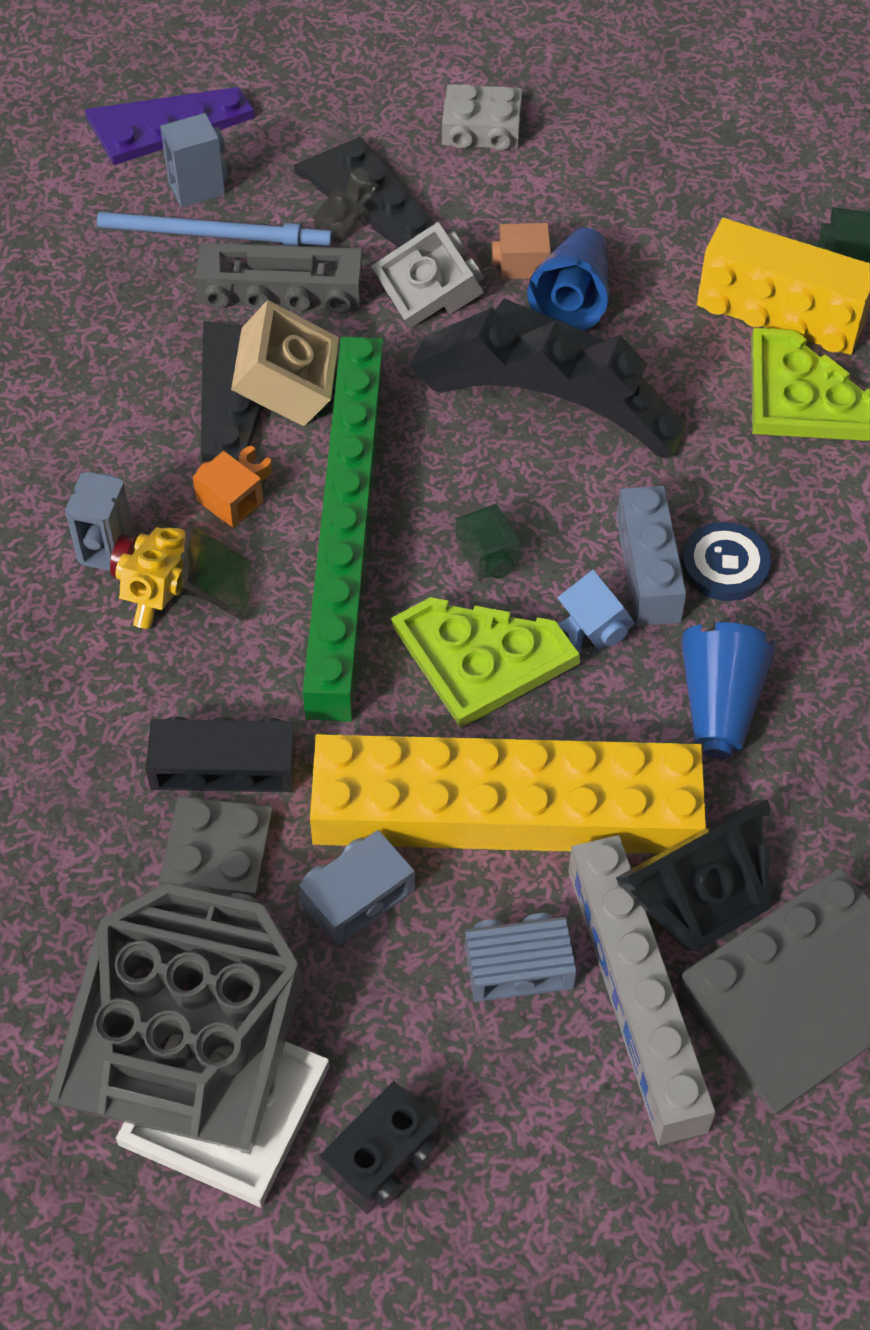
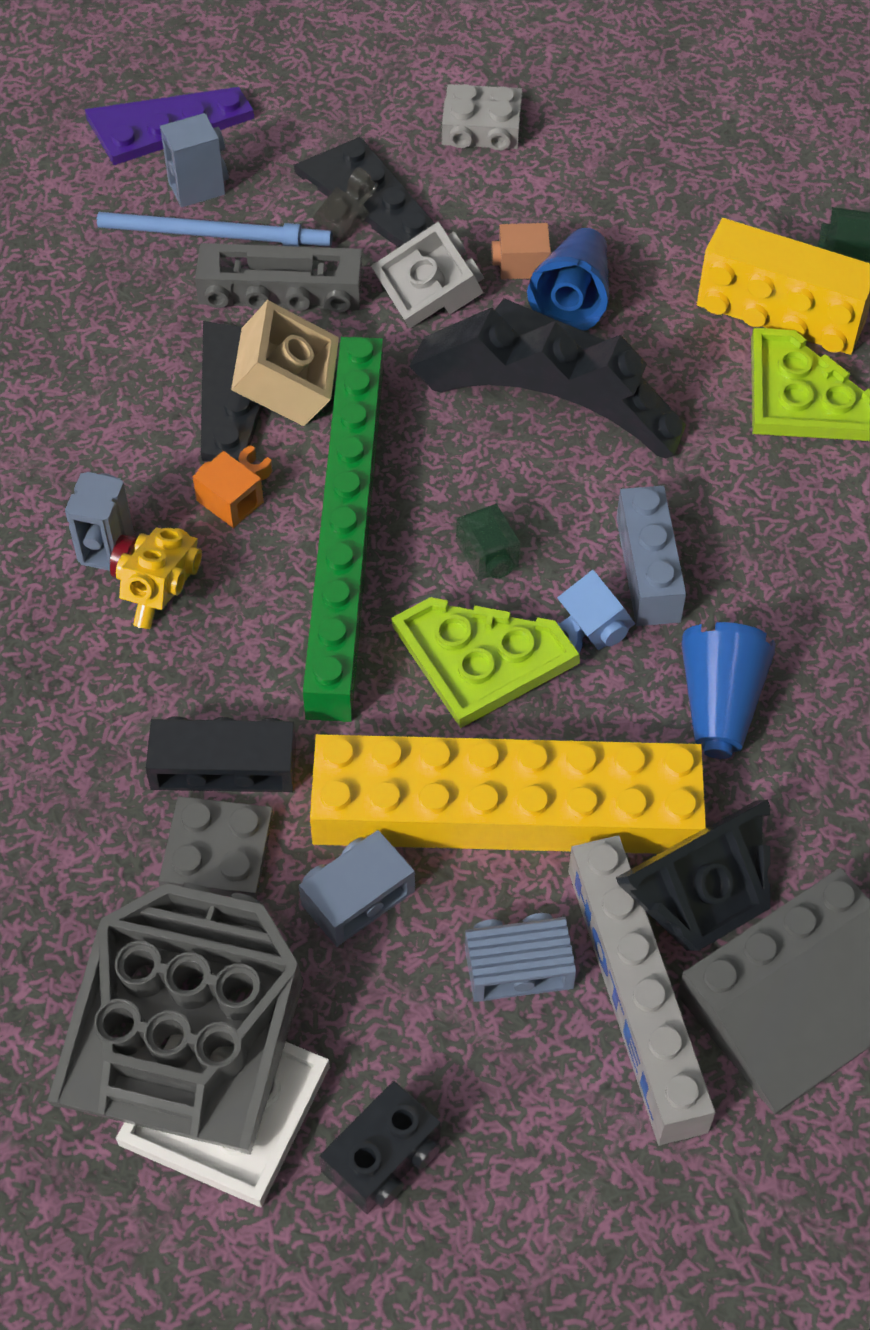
(216, 573): clear smoke piece -> none
(726, 561): dark blue tile -> none

